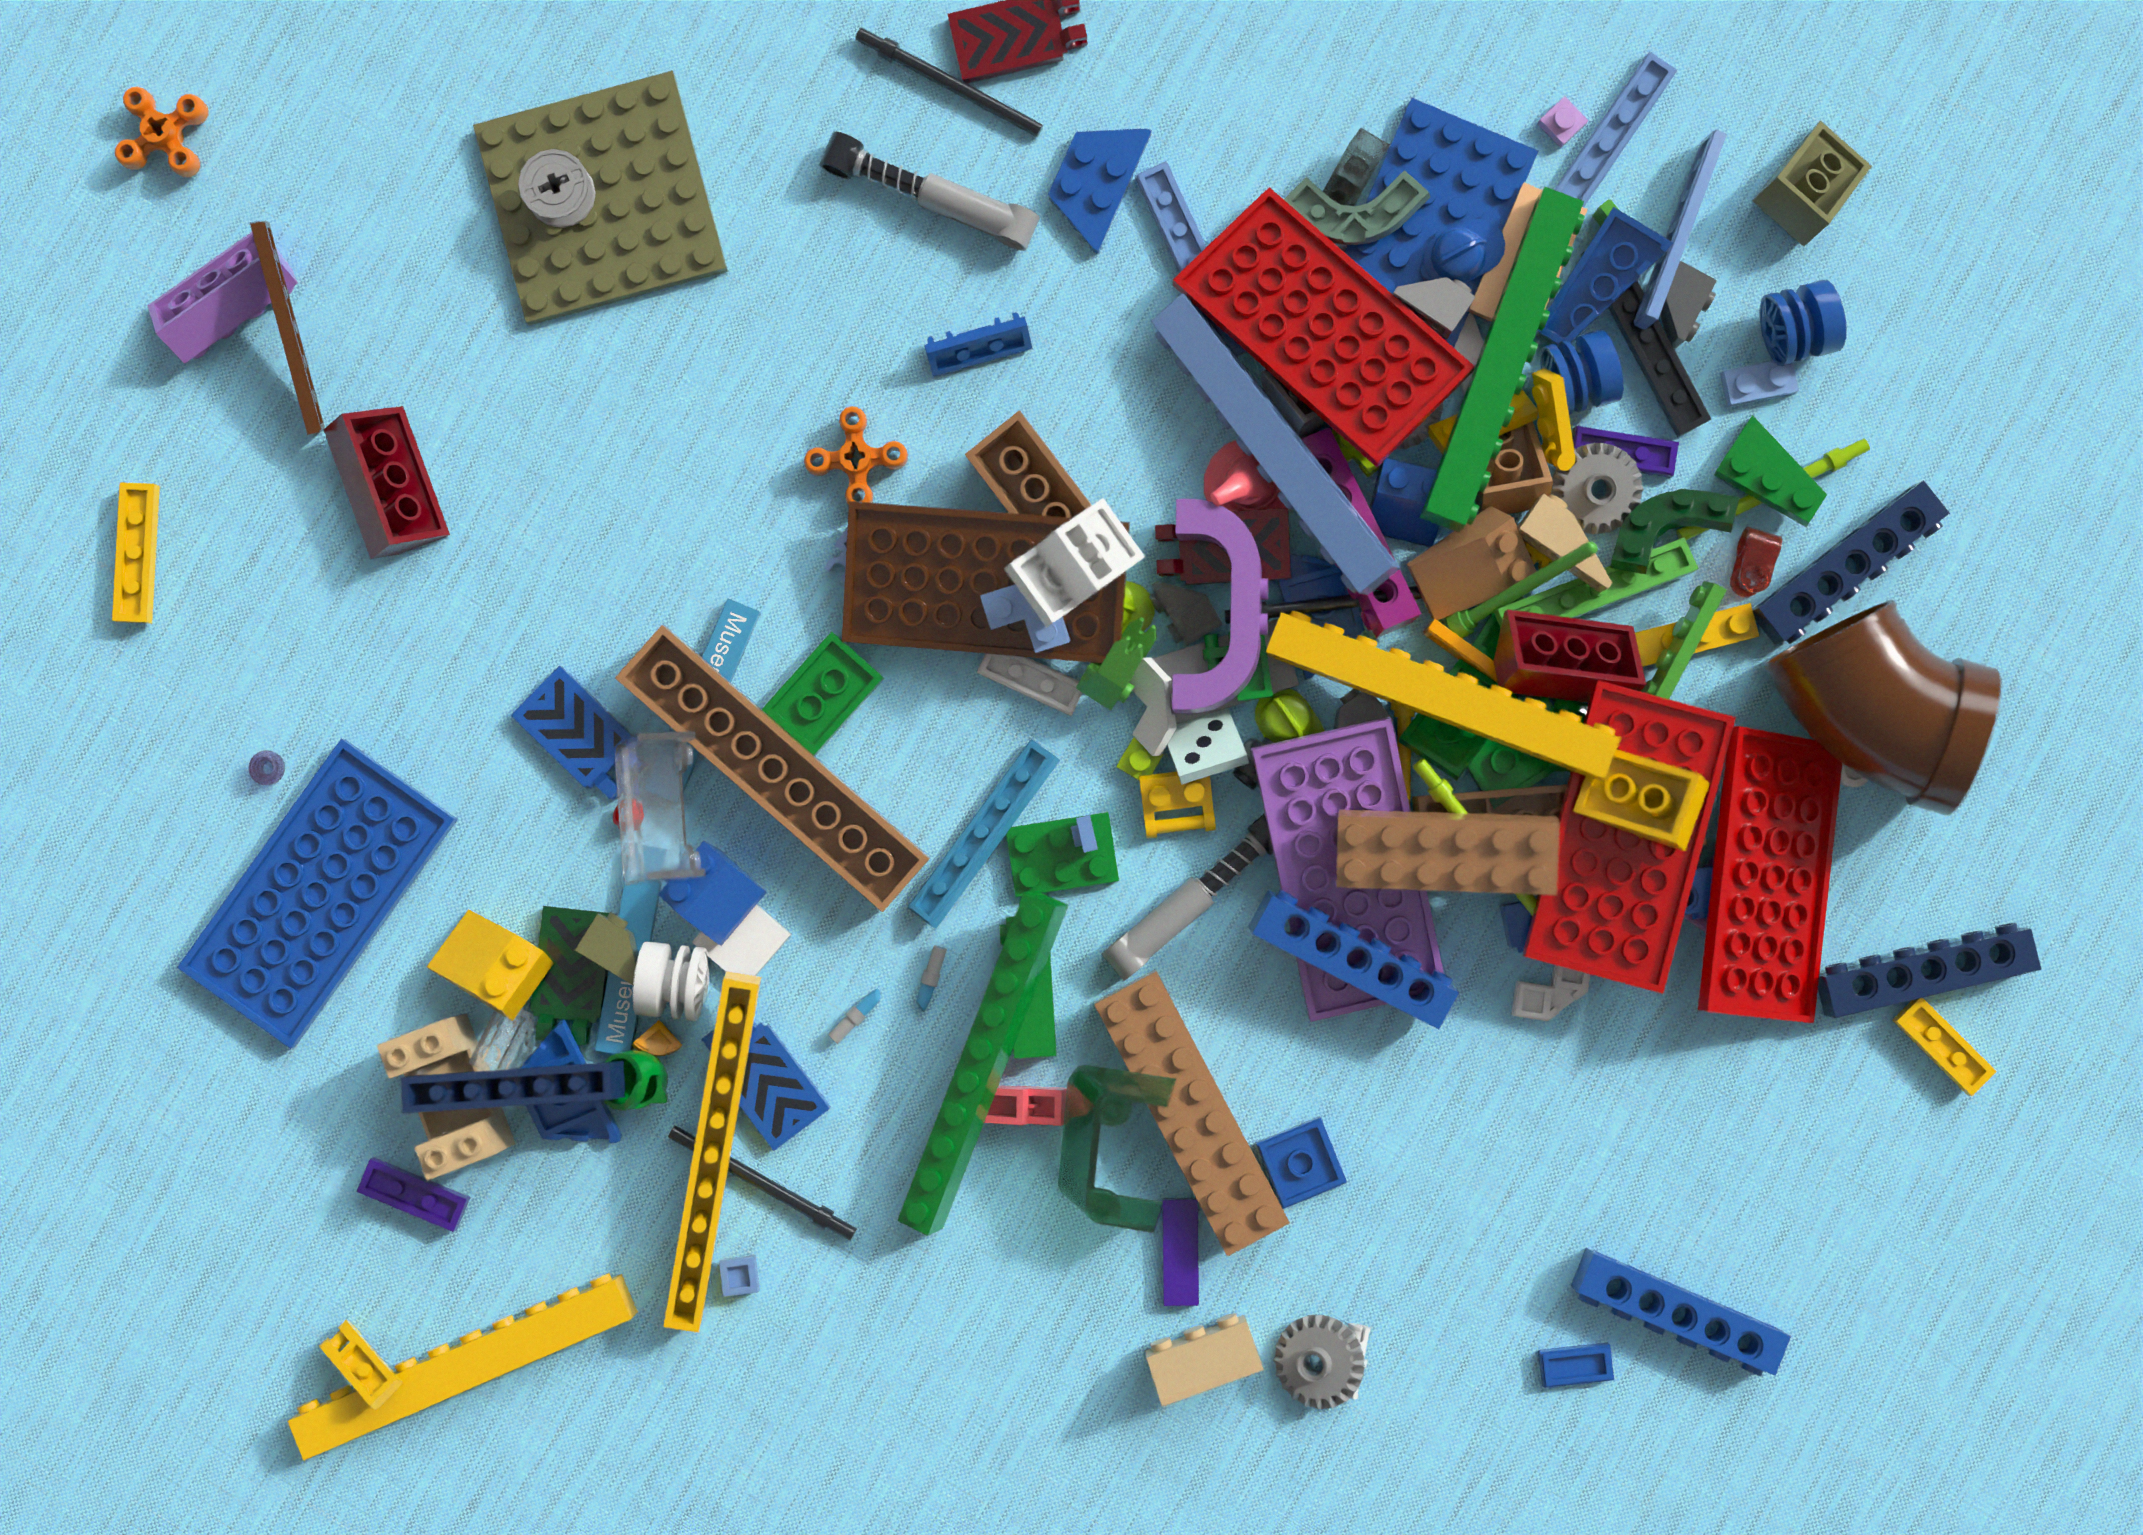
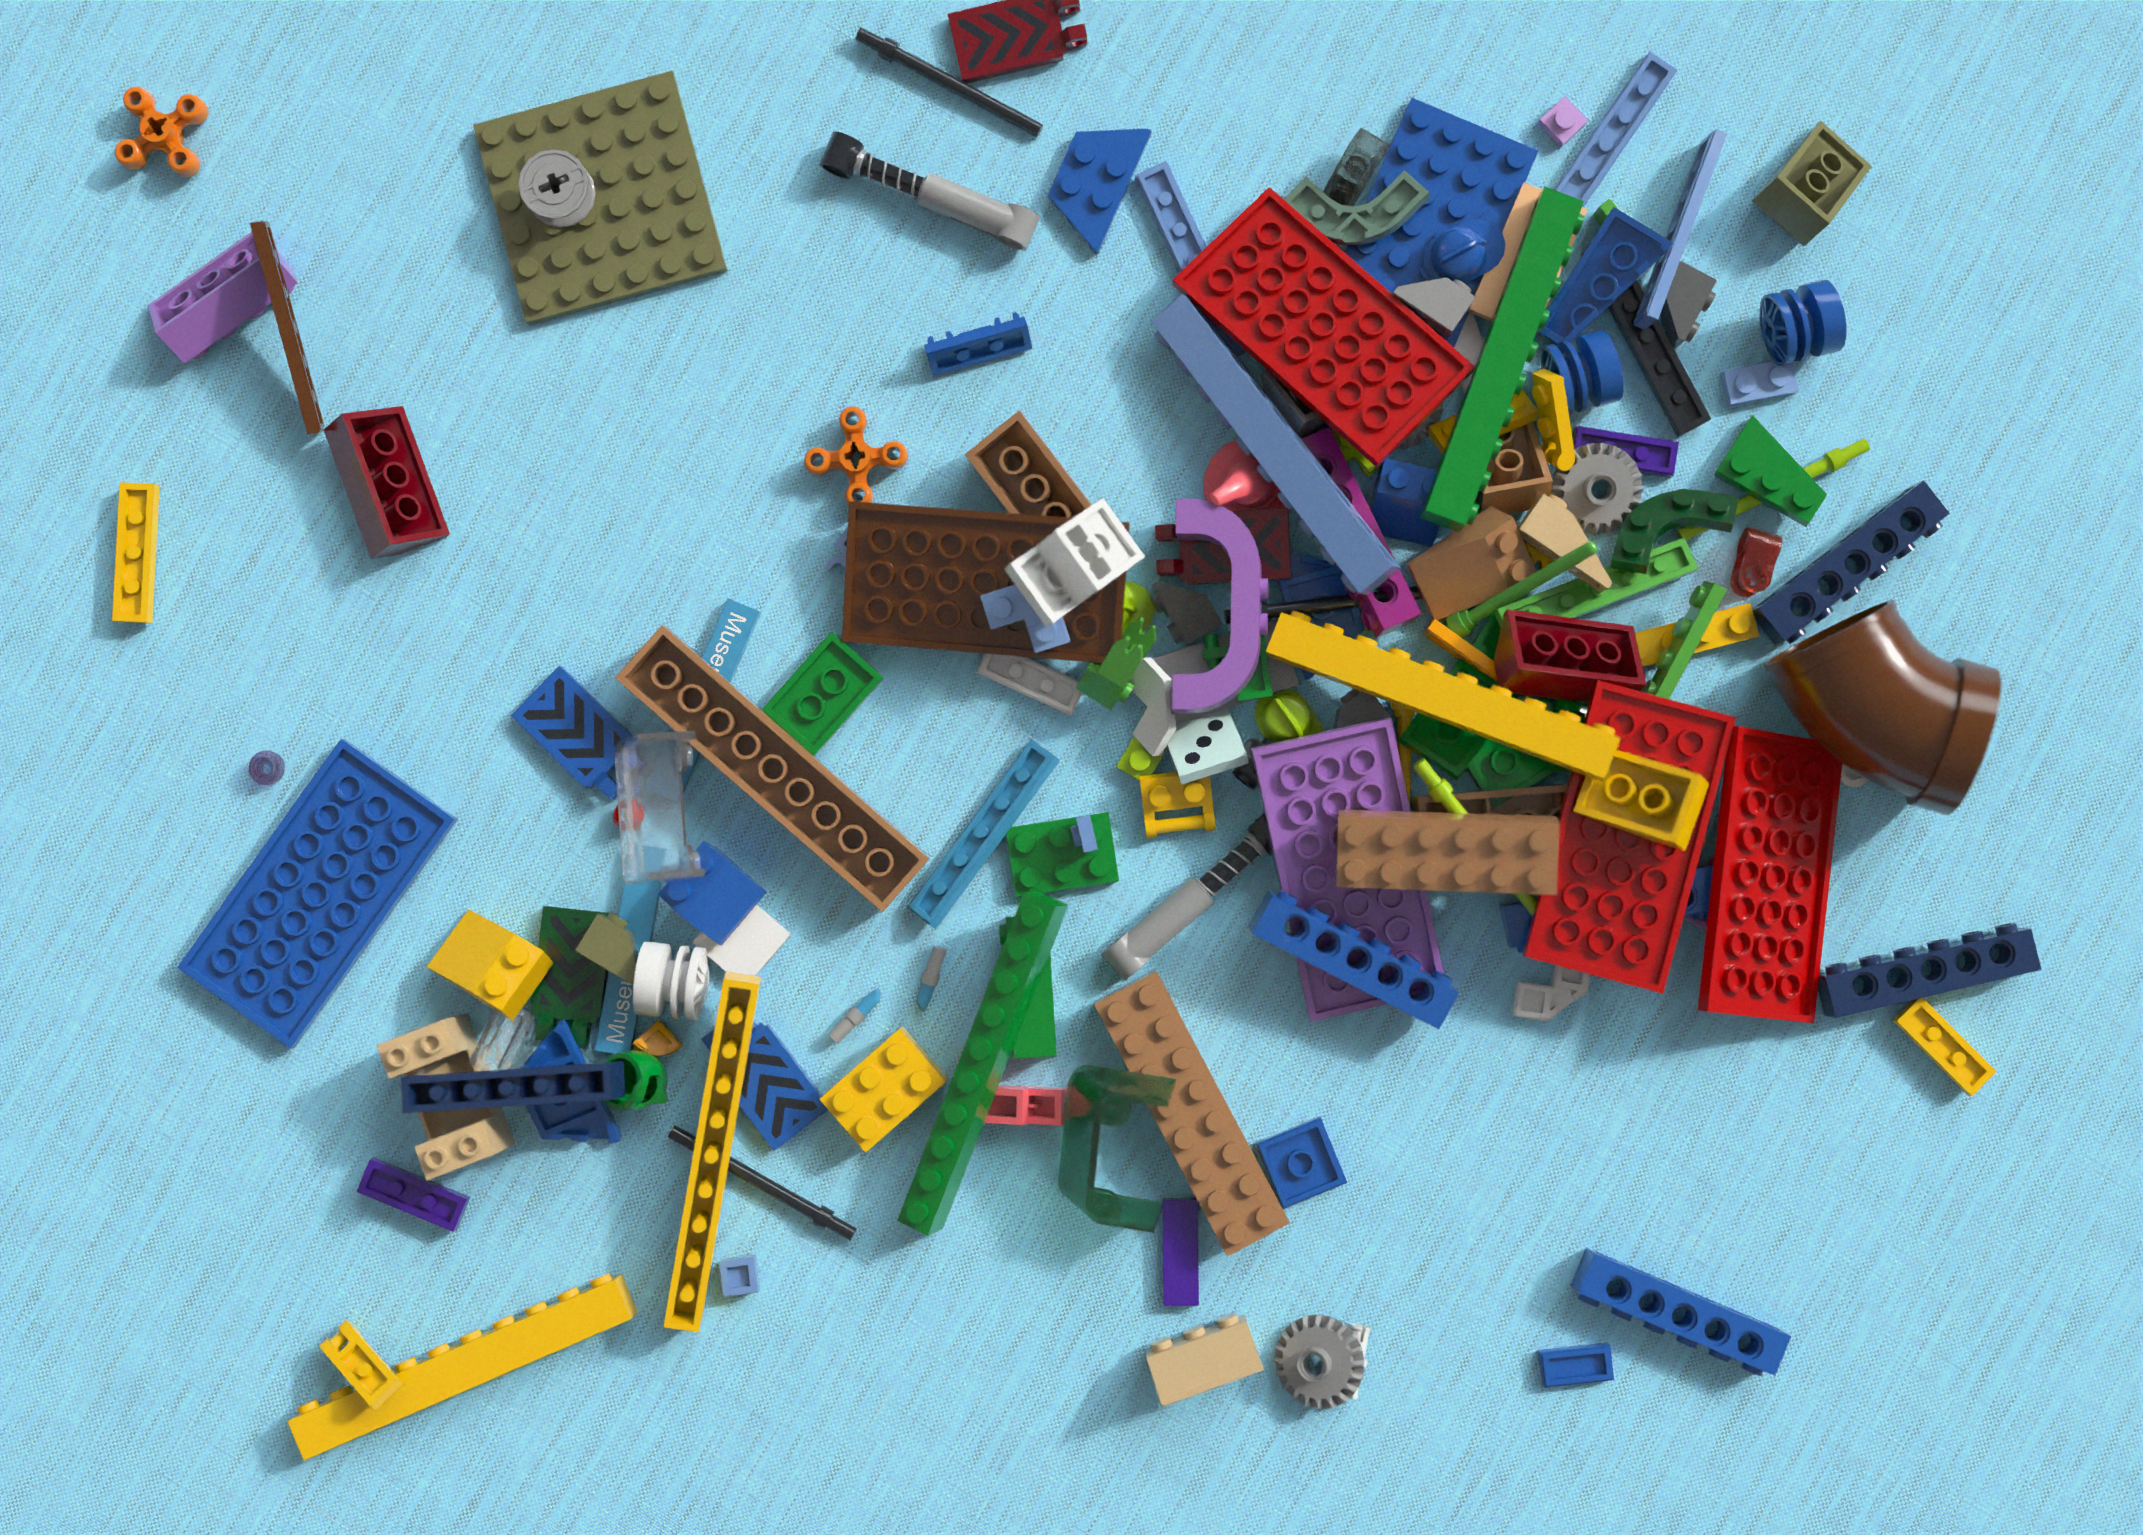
(884, 1089): none -> yellow brick

